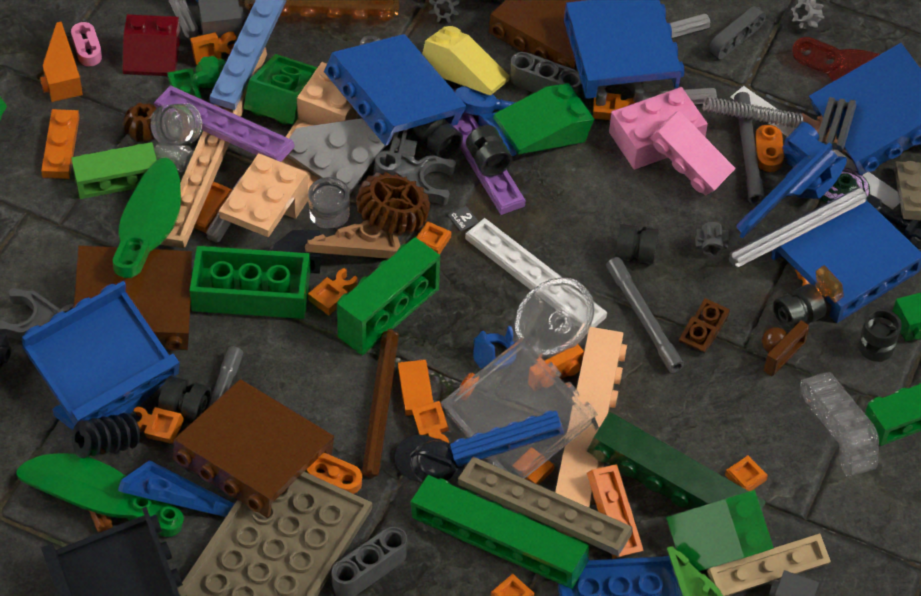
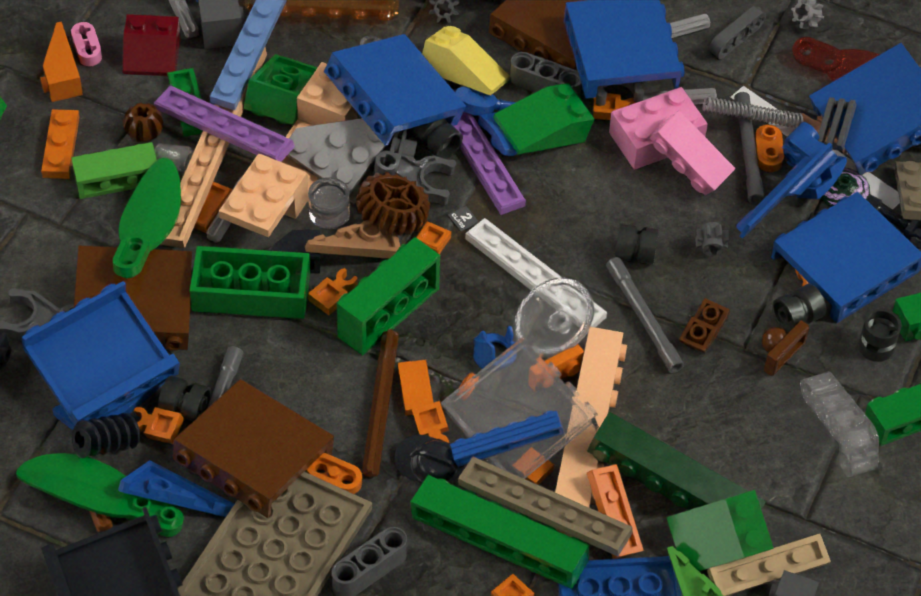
(176, 124): clear piece -> none
(208, 72): green rock -> none
(211, 45): orange plate -> none
(488, 150): pearl dark grey wheel -> none
(746, 474): orange tile -> none
(797, 227): axle -> none
(828, 284): clear orange plate -> none

